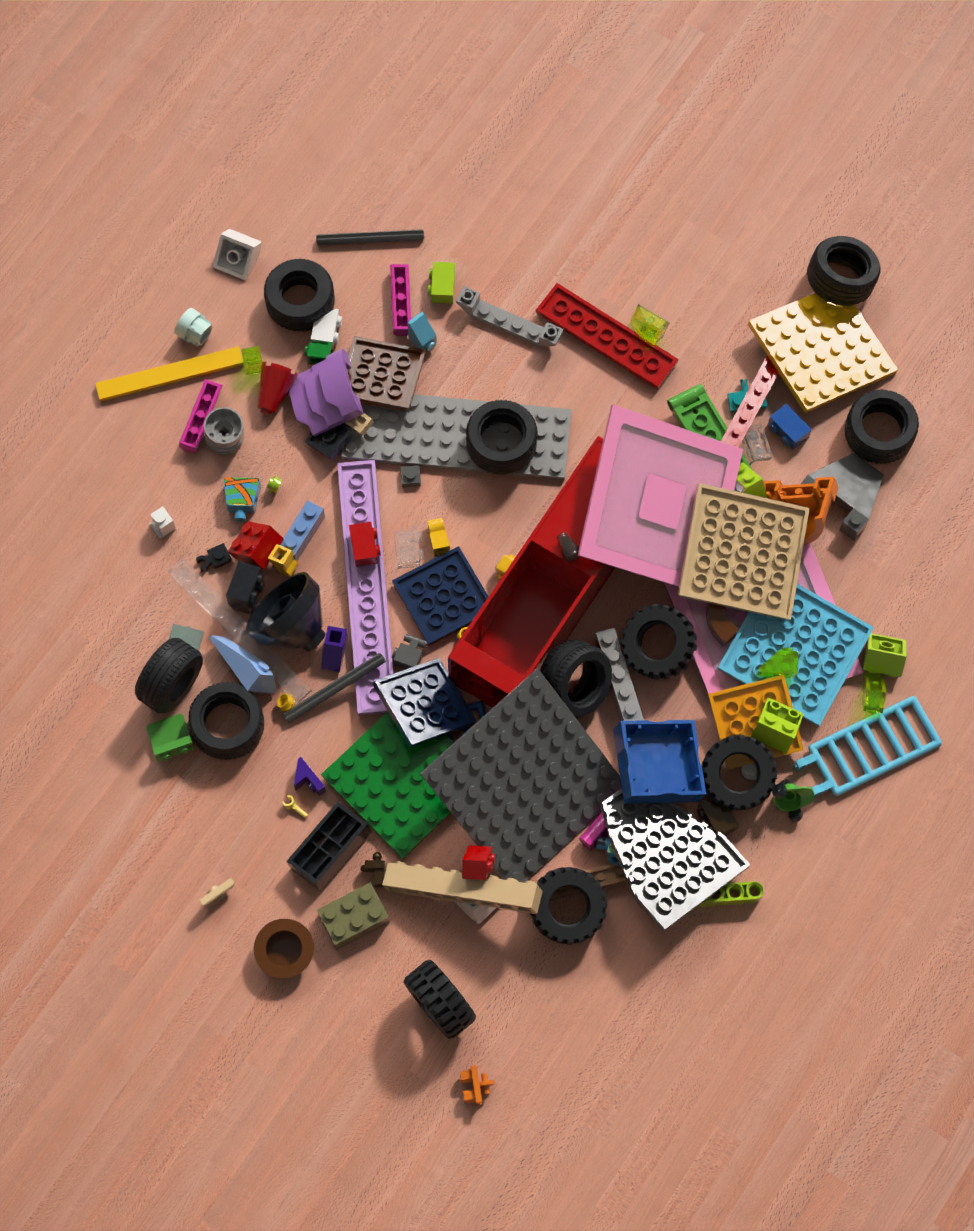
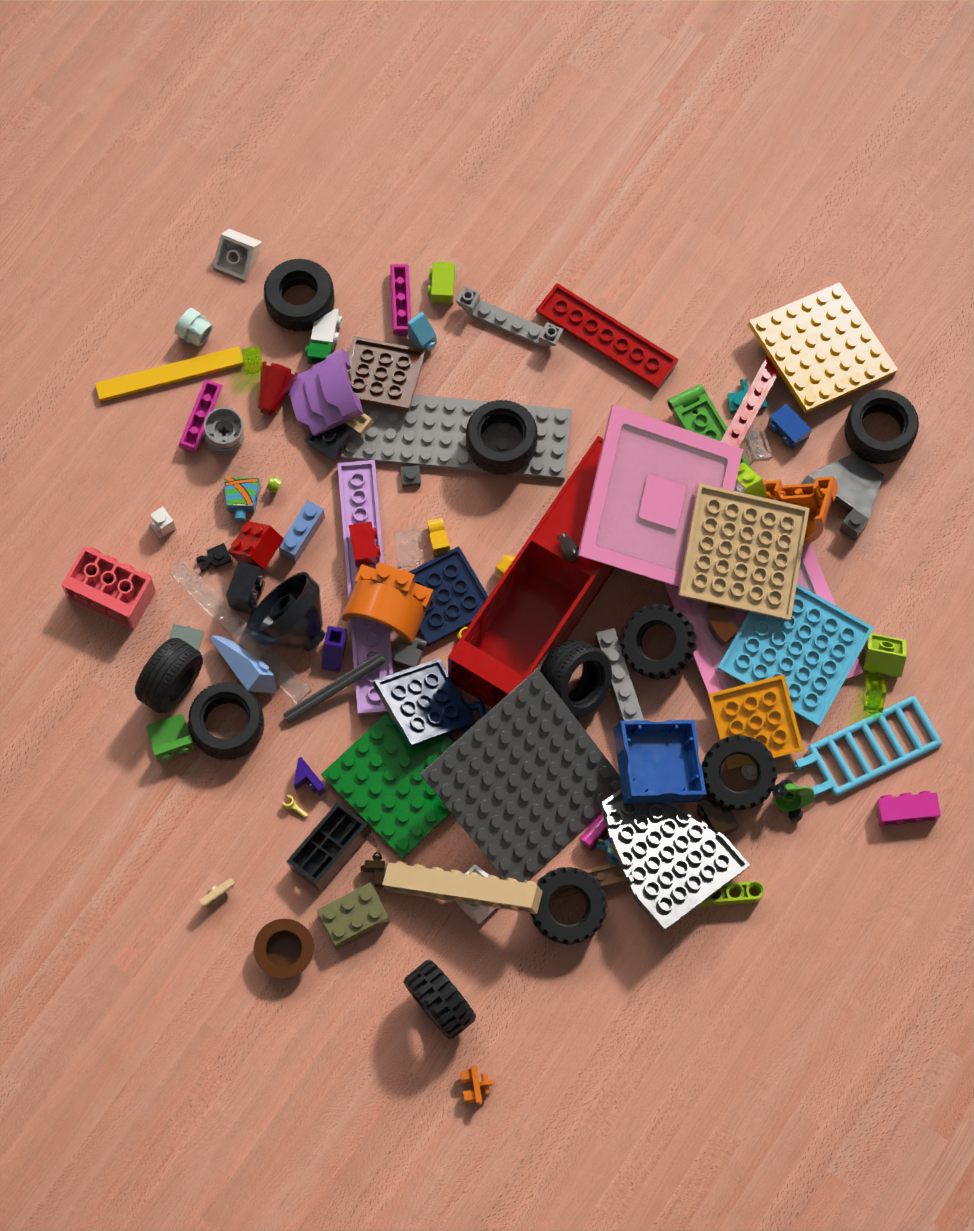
(109, 587): none -> coral brick
(285, 562): yellow leg -> none
(285, 702): yellow plate -> none
(370, 237): dark grey axle -> none
(389, 599): none -> orange piece
(478, 862): red brick -> none
(649, 325): clear neon green slope -> none
(777, 725): lime slope -> none
(781, 663): clear neon green slope -> none
(837, 288): black tyre -> none
(907, 808): none -> dark pink brick

